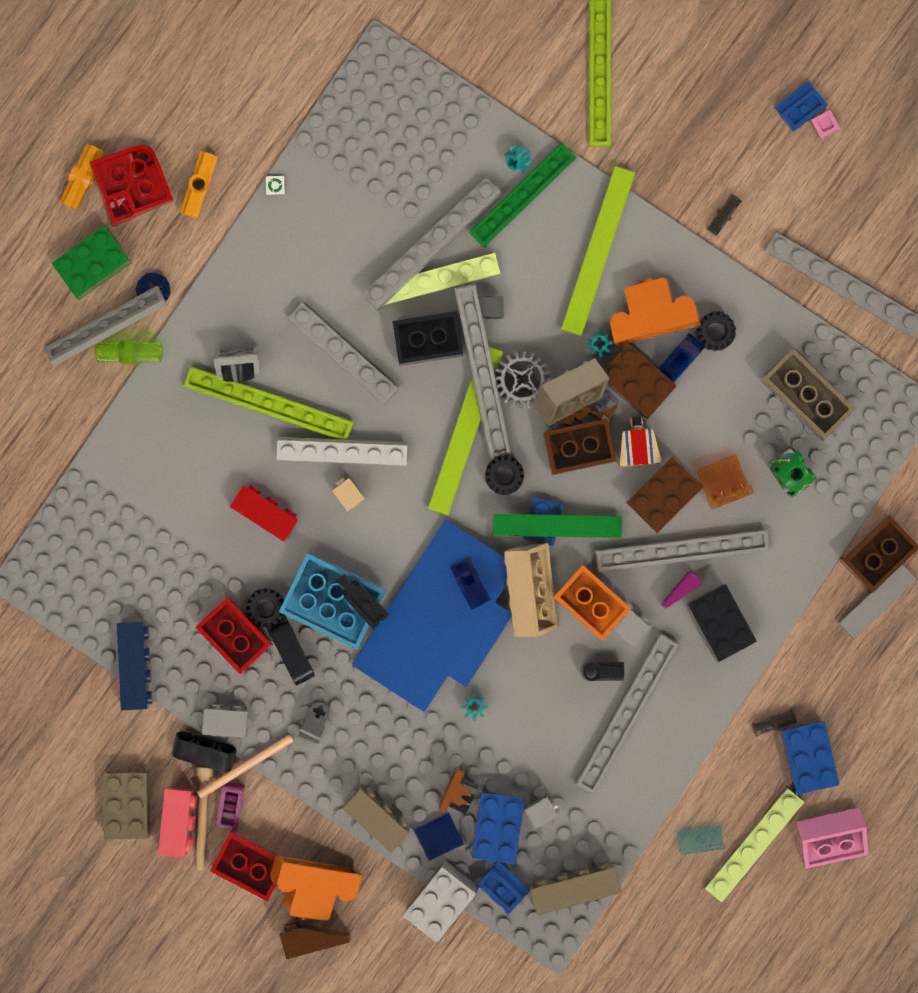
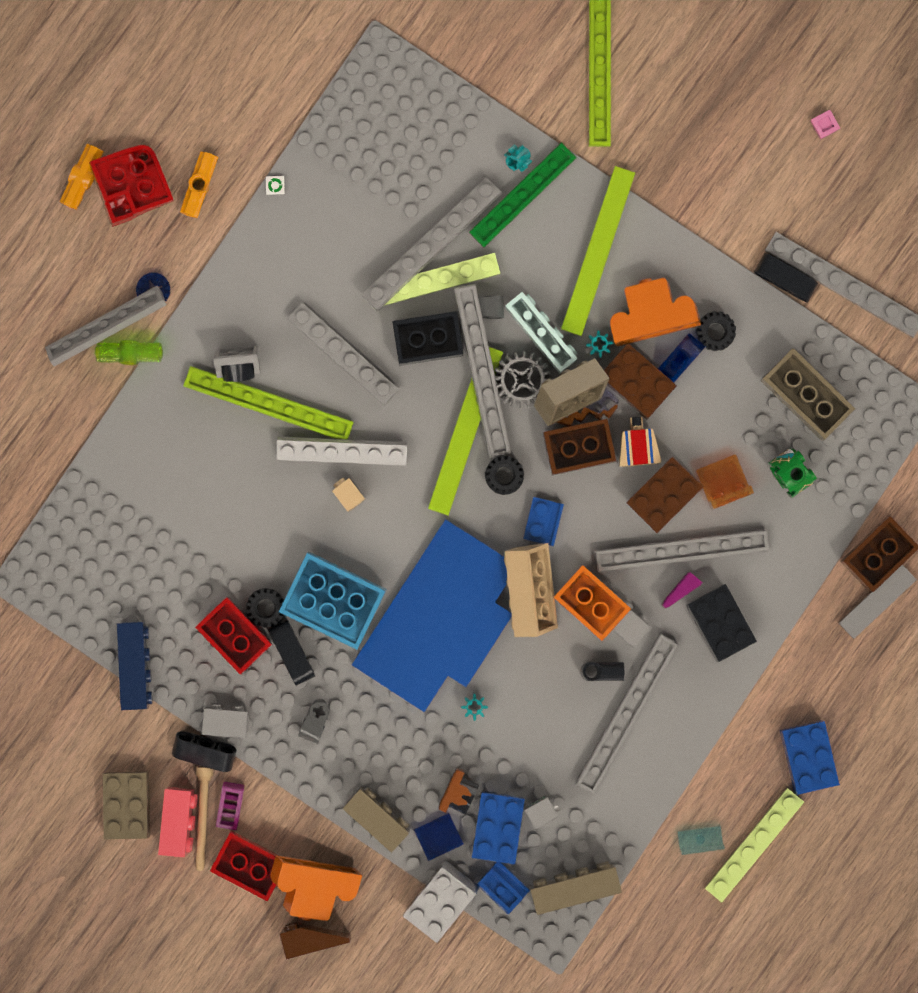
(91, 263): green brick -> none
(245, 766): light nougat piece -> none
(264, 512): red brick -> none
(363, 602): black hinge -> none
(470, 583): clear blue slope -> none
(546, 338): none -> light aqua brick
(557, 526): green tile -> none
(724, 214): clear smoke pin -> none
(774, 723): clear smoke pin -> none
(786, 277): none -> black beam
(800, 106): blue plate -> none
(832, 838): bright pink slope -> none

